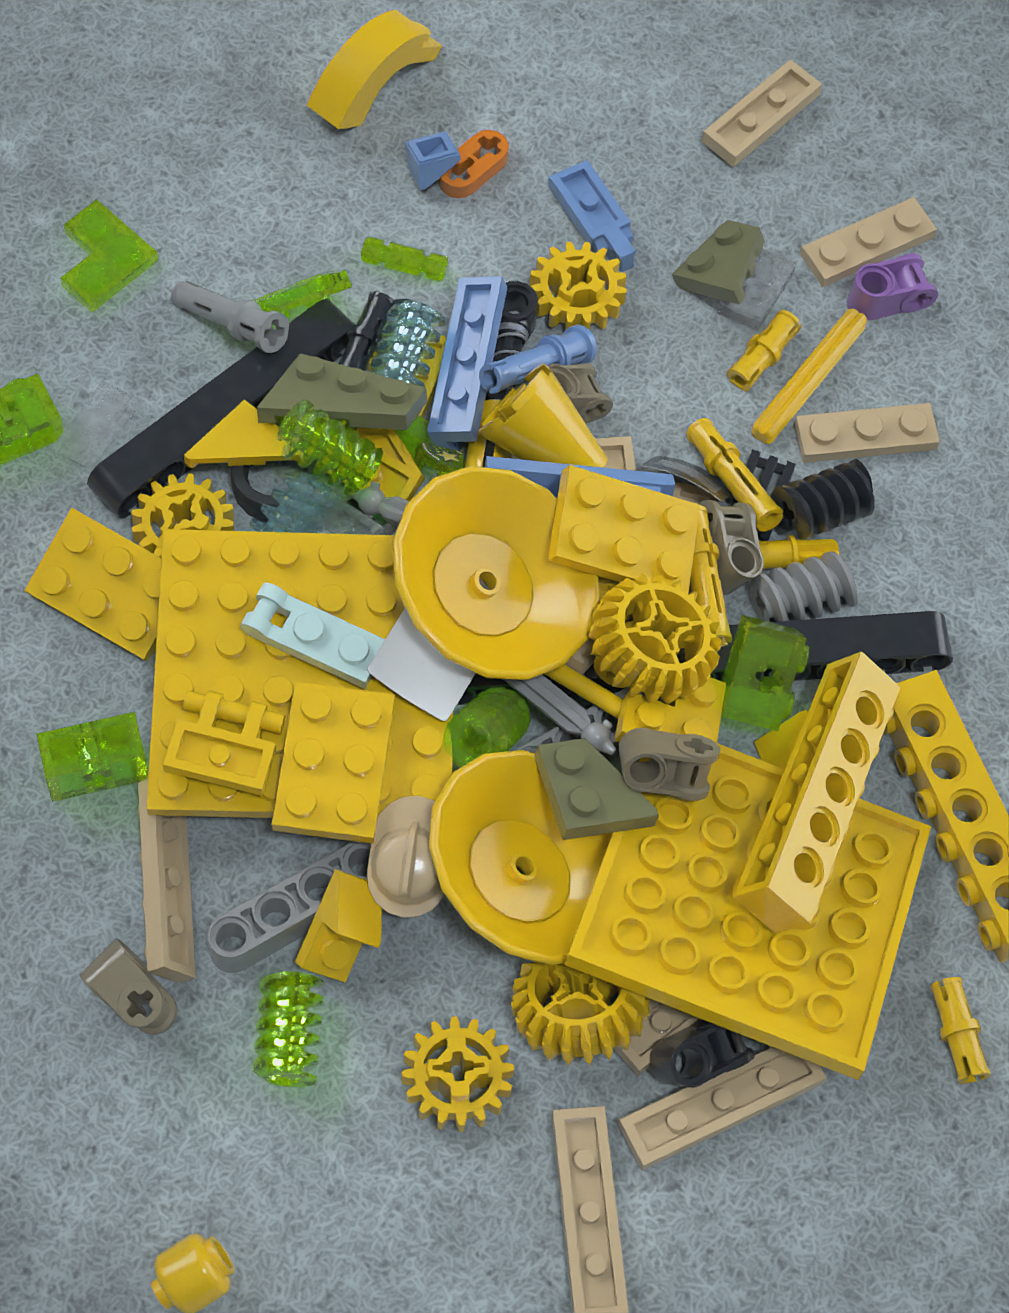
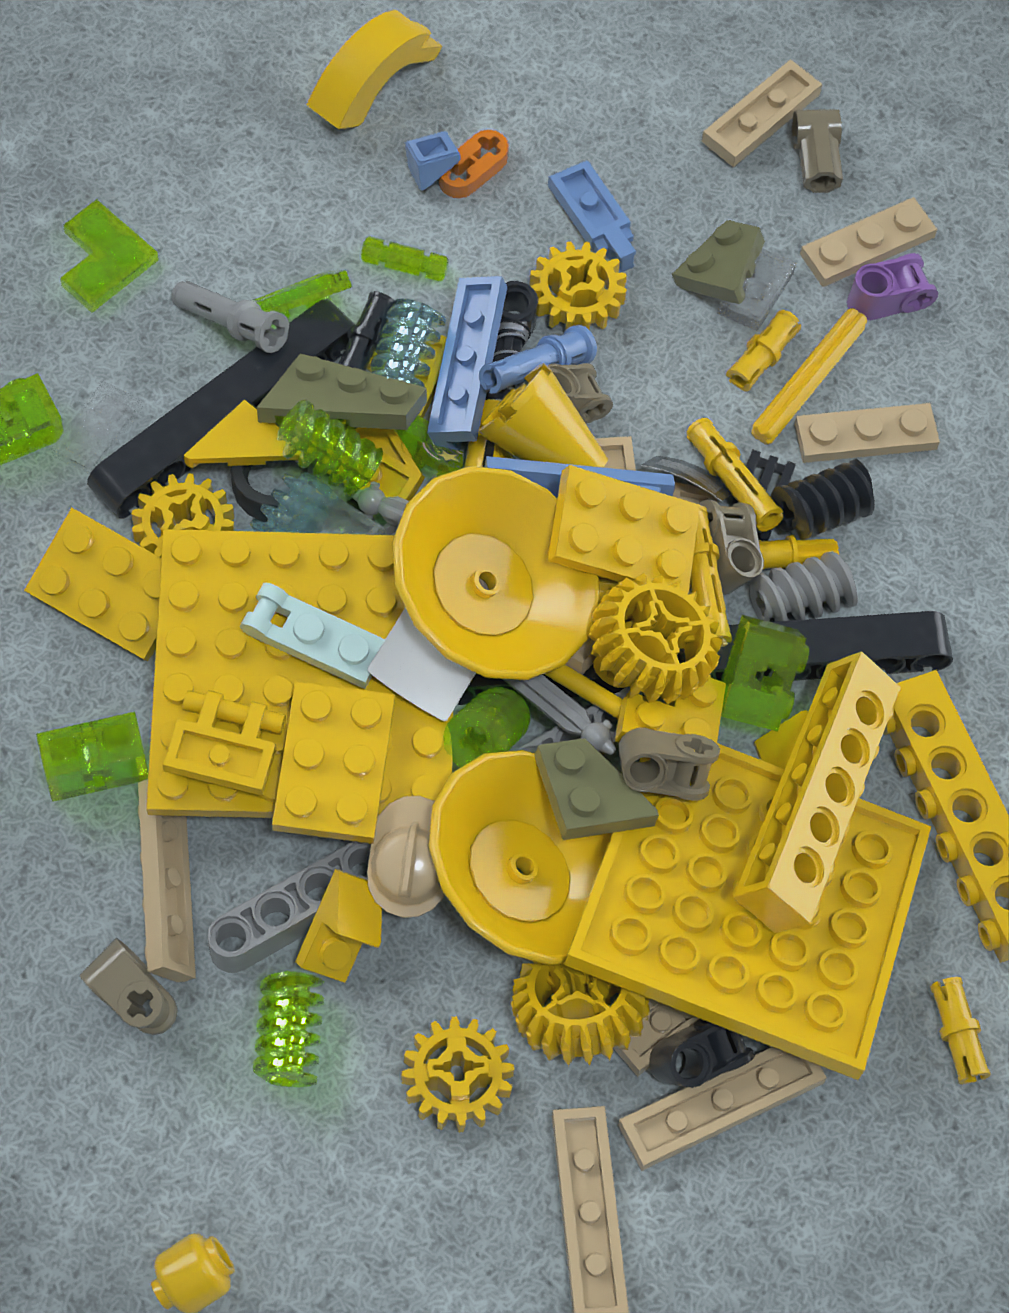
(818, 145): none -> dark tan piece

